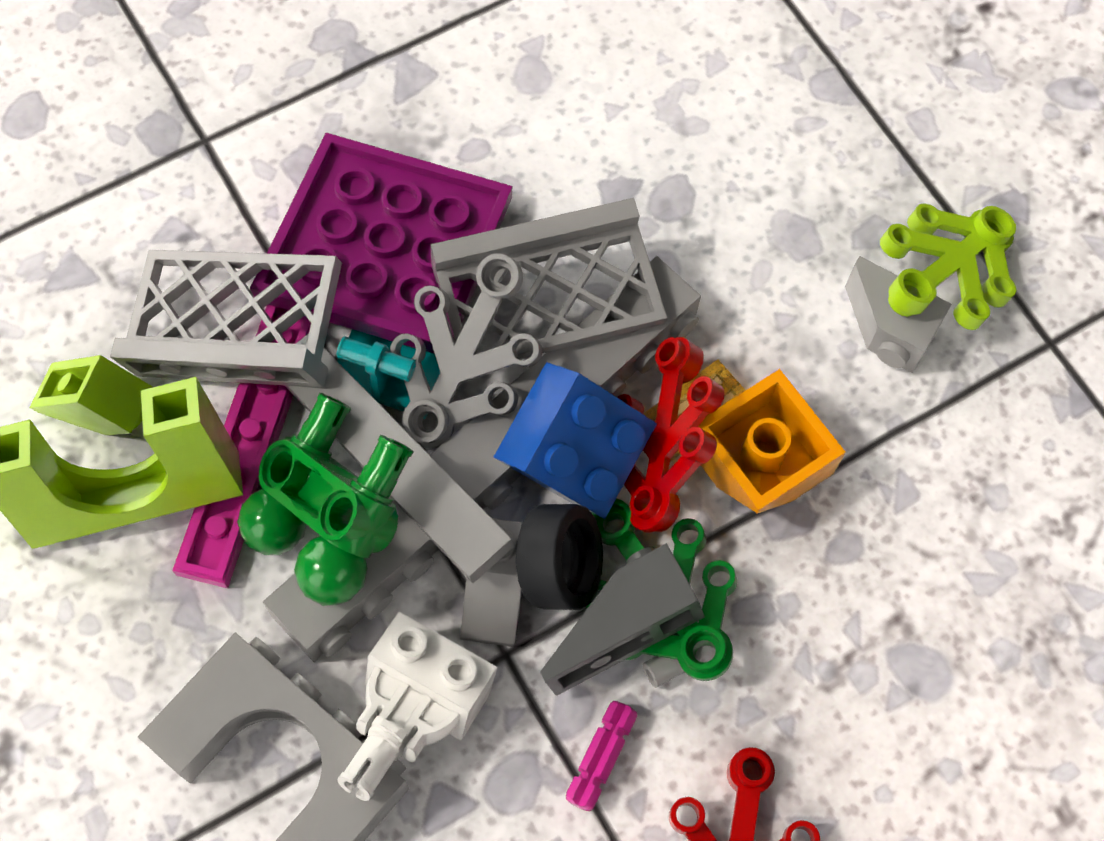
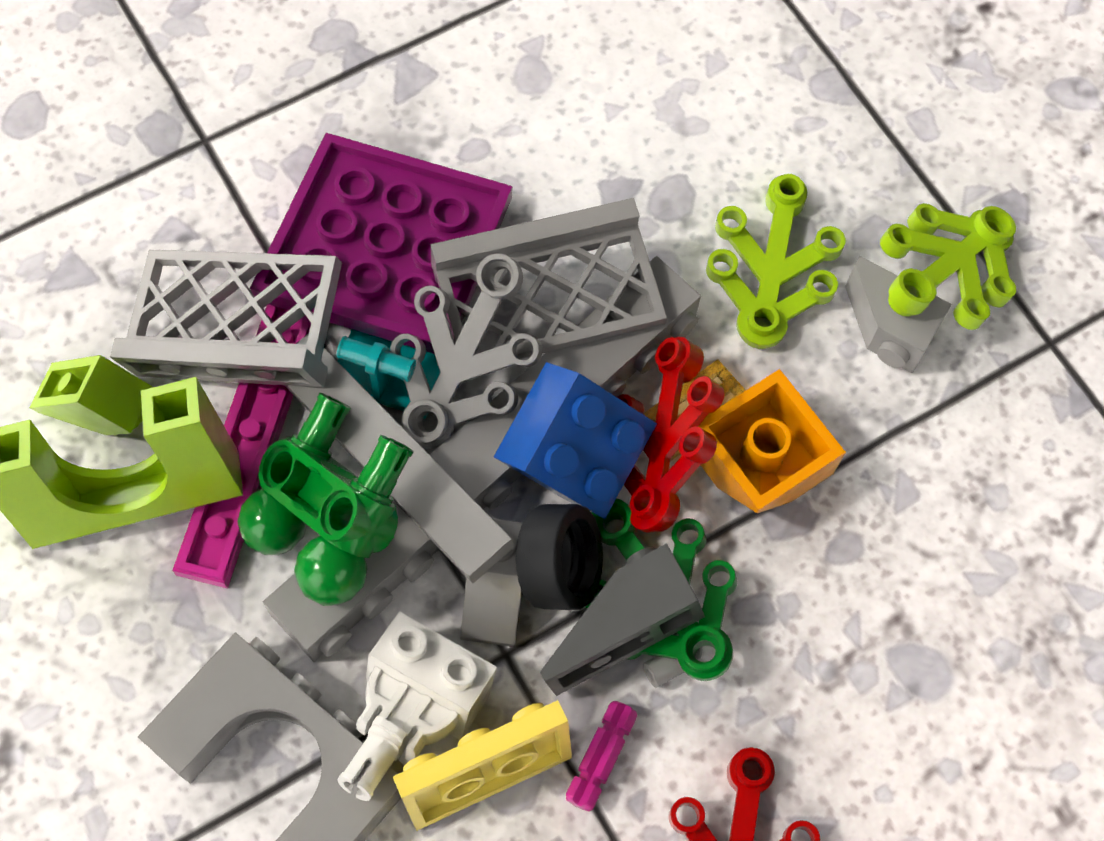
(484, 764): none -> light yellow plate
(772, 267): none -> lime plant

